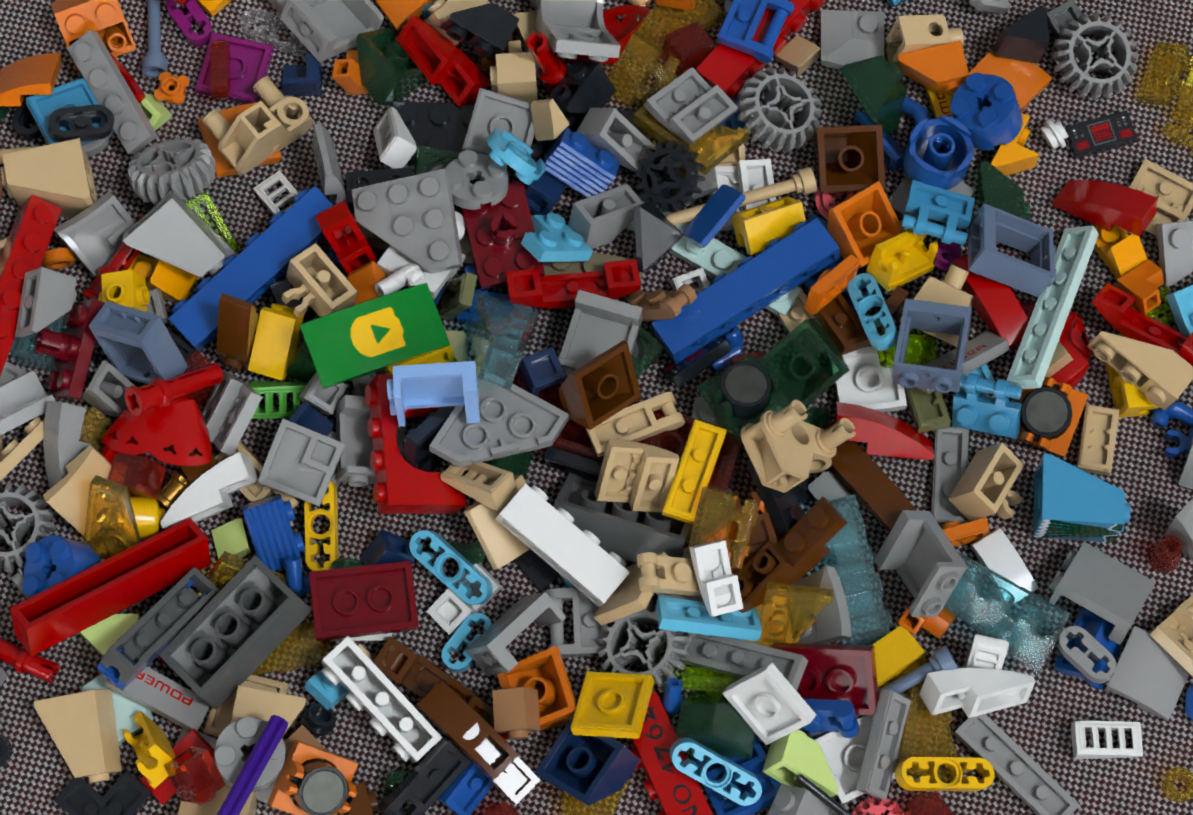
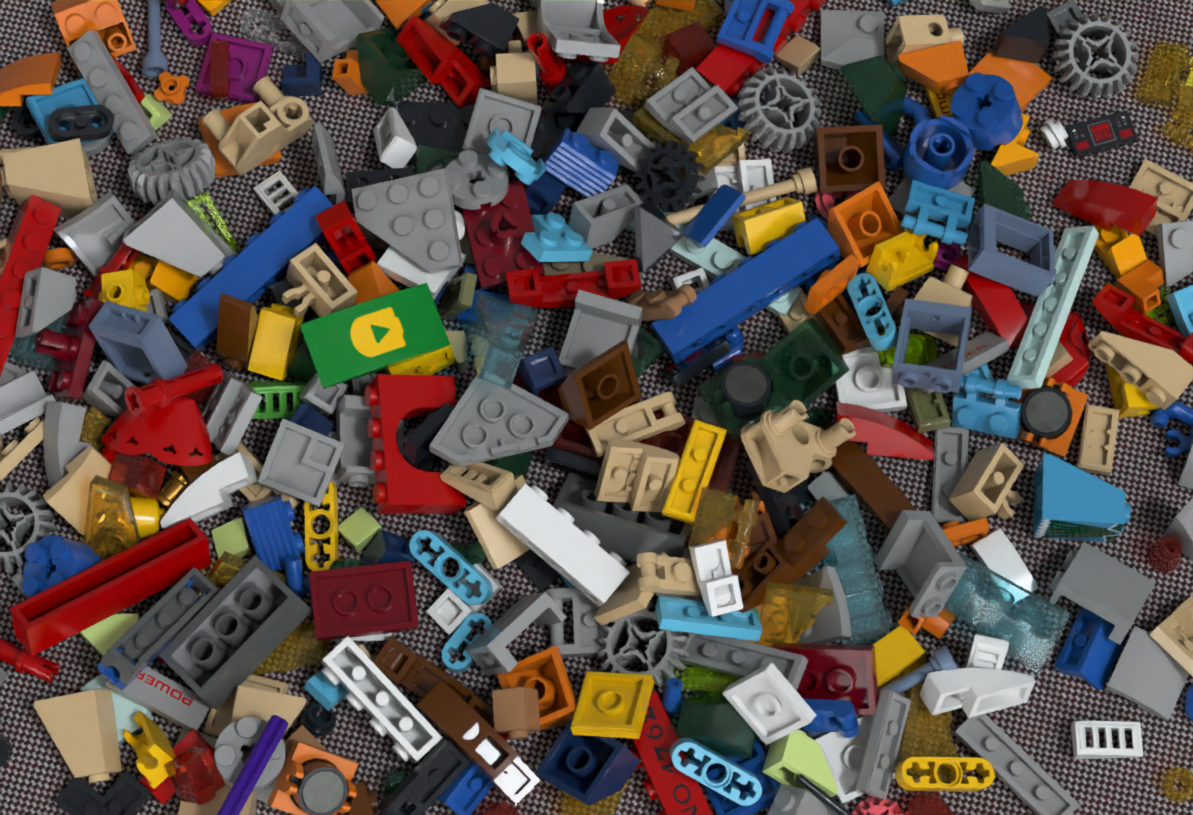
(359, 529): none -> yellowish green slope
(408, 274): white arm -> none
(434, 387): light blue panel -> none
(547, 119): tan slope -> none
(1092, 648): light grey beam -> none

